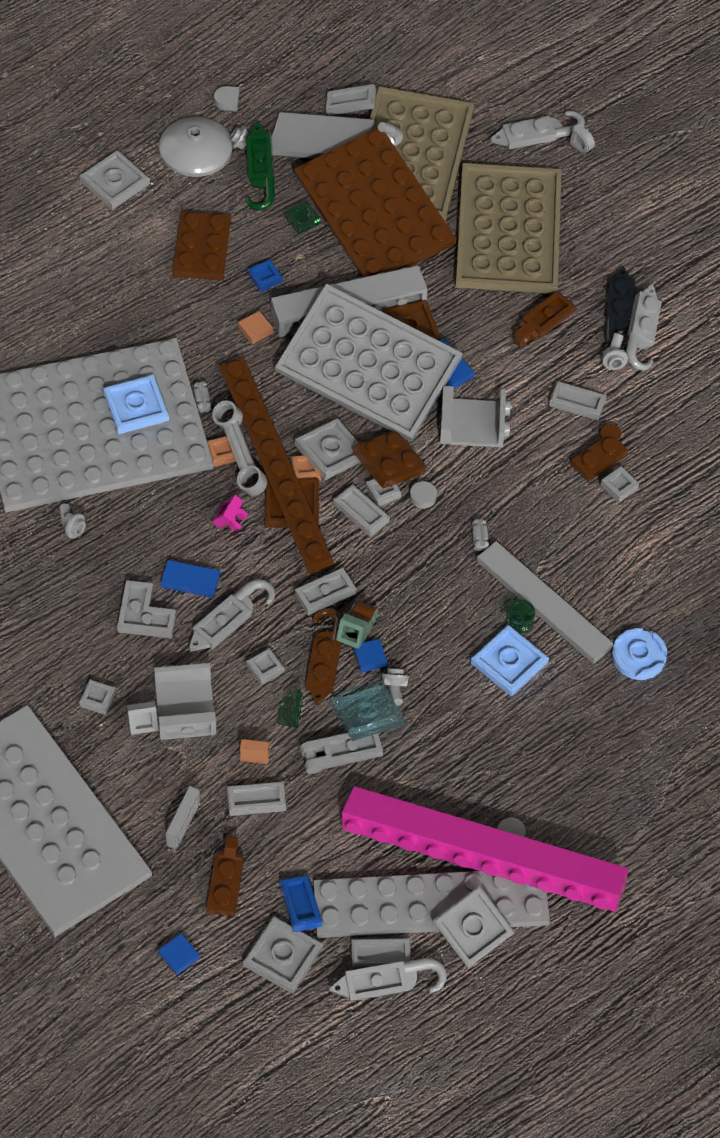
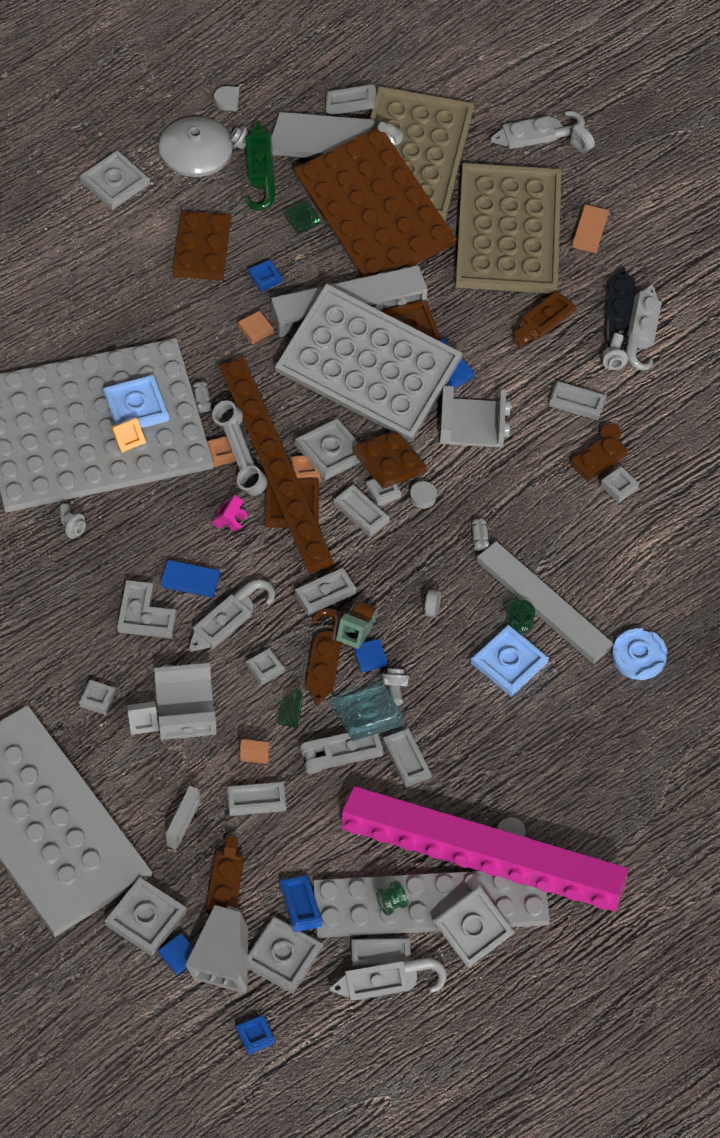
(128, 434): none -> light orange plate
(145, 916): none -> light grey plate
(222, 951): none -> light grey slope
(255, 1034): none -> blue tile
(391, 898): none -> clear green wheel
(406, 757): none -> light grey tile
(432, 603): none -> light grey tile
(590, 228): none -> nougat tile

